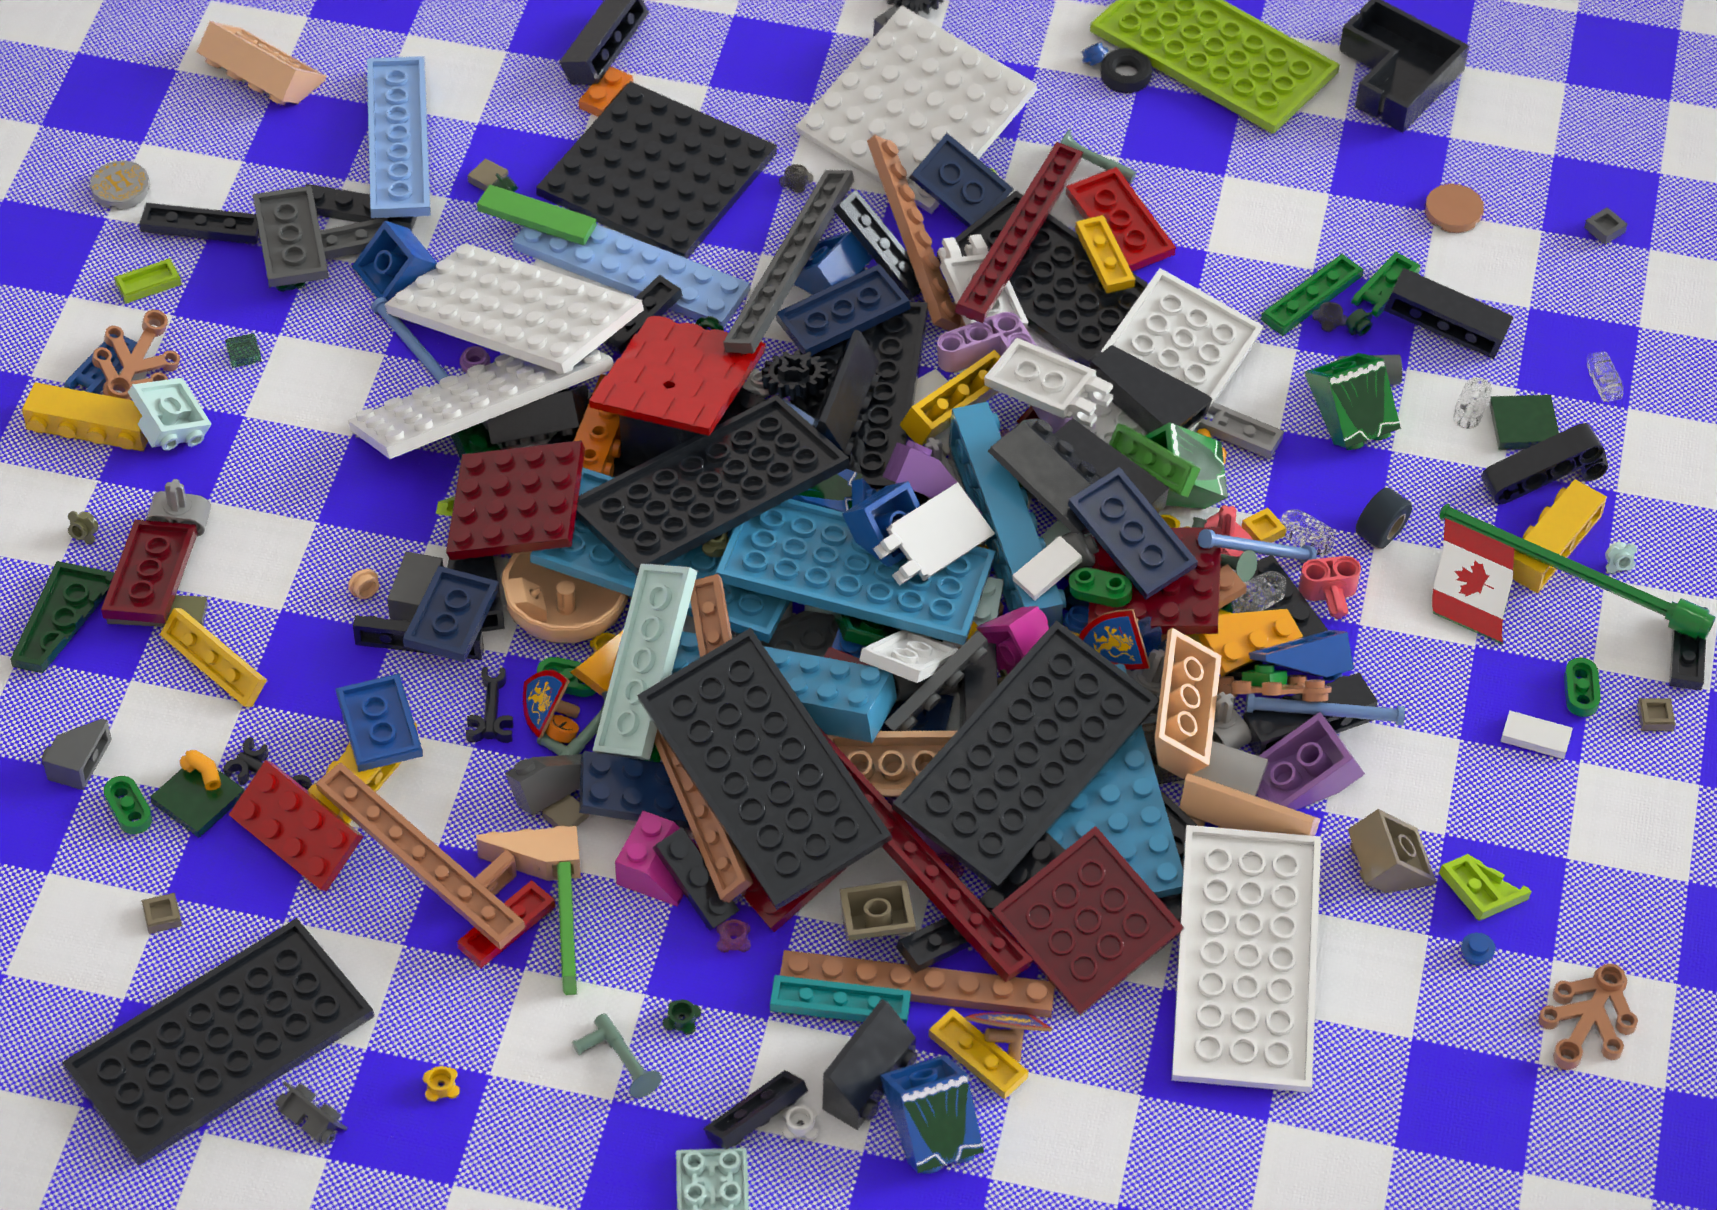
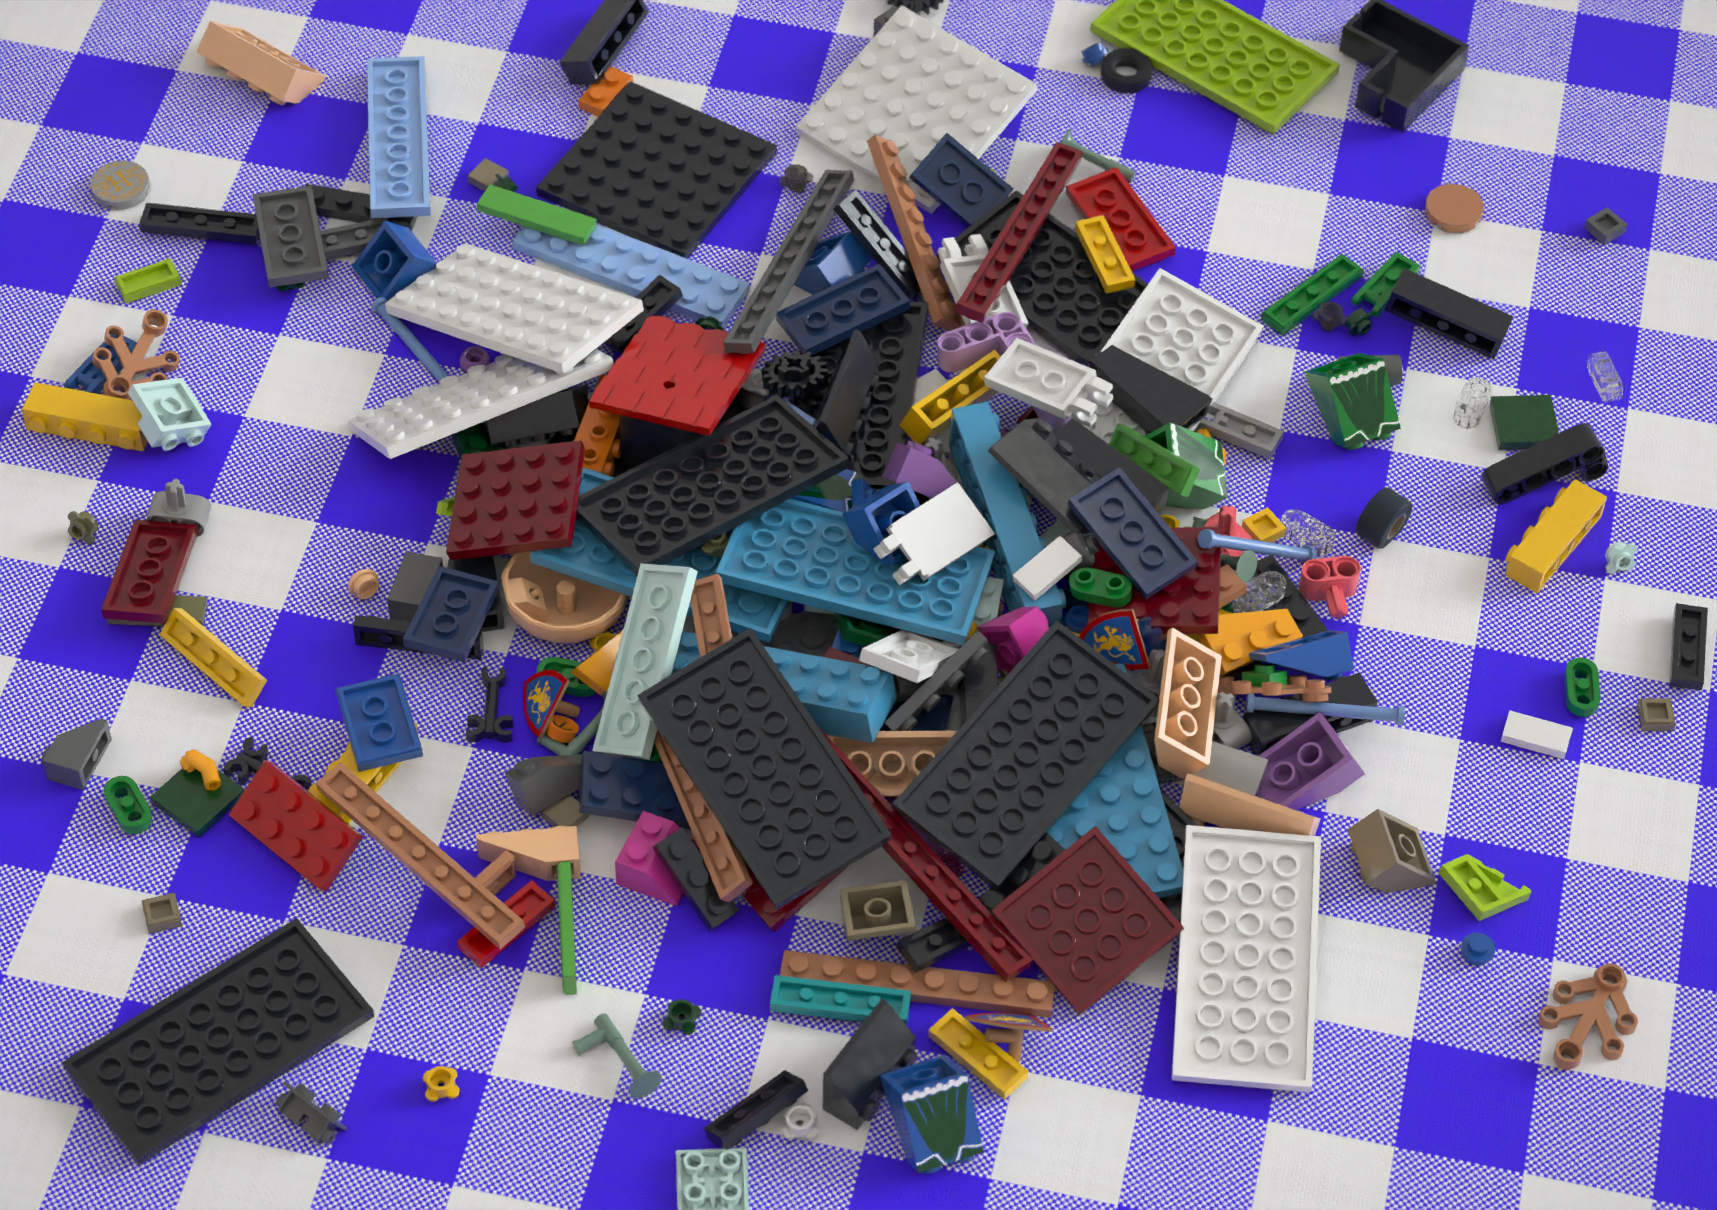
(61, 610): dark green wing -> none
(243, 350): clear green tile -> none
(733, 928): clear pink plate -> none
(1478, 578): flag -> none

